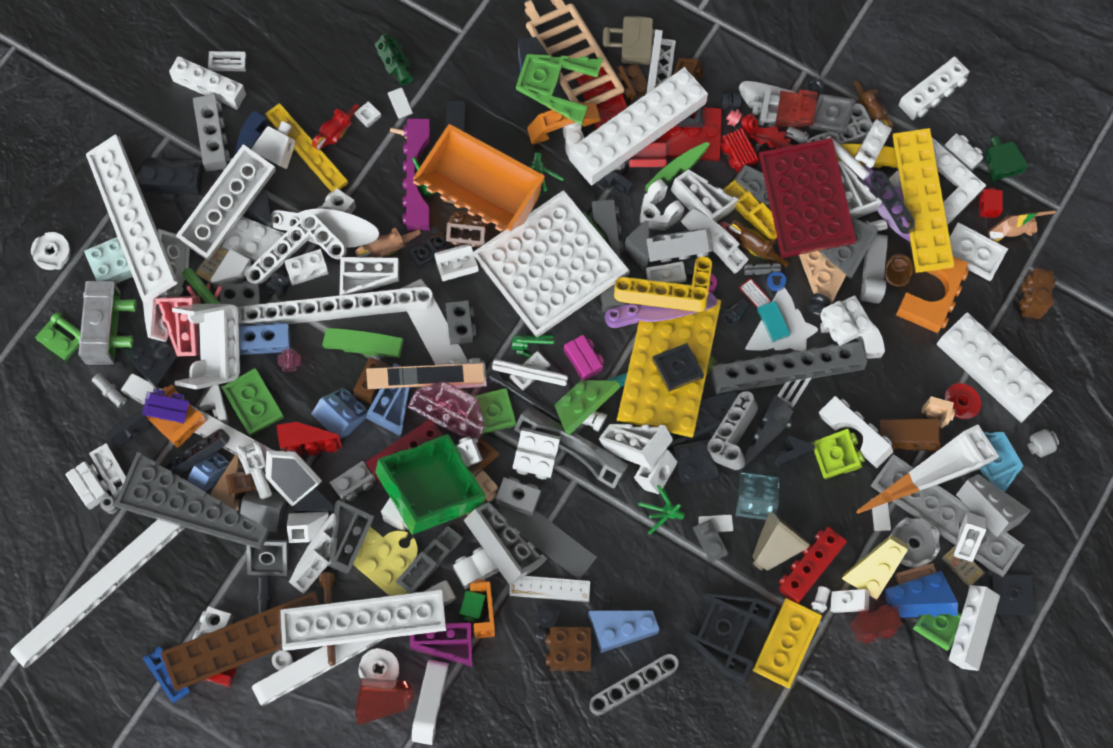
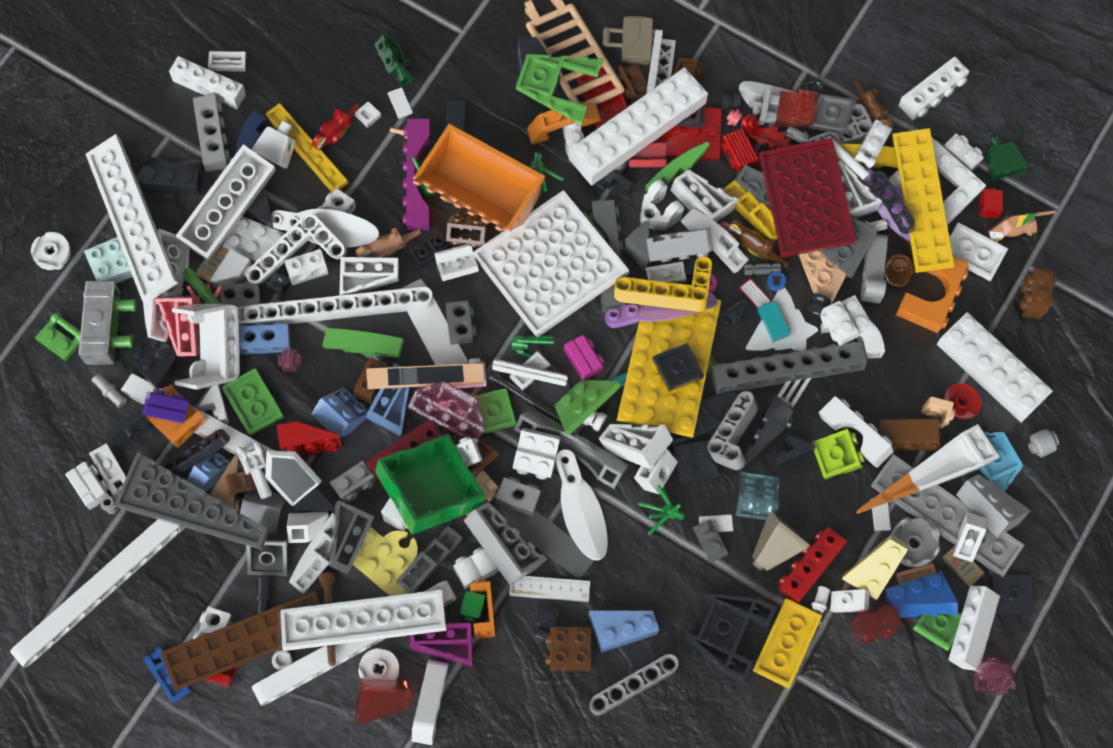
(581, 509): none -> white plant
(994, 677): none -> clear pink cylinder

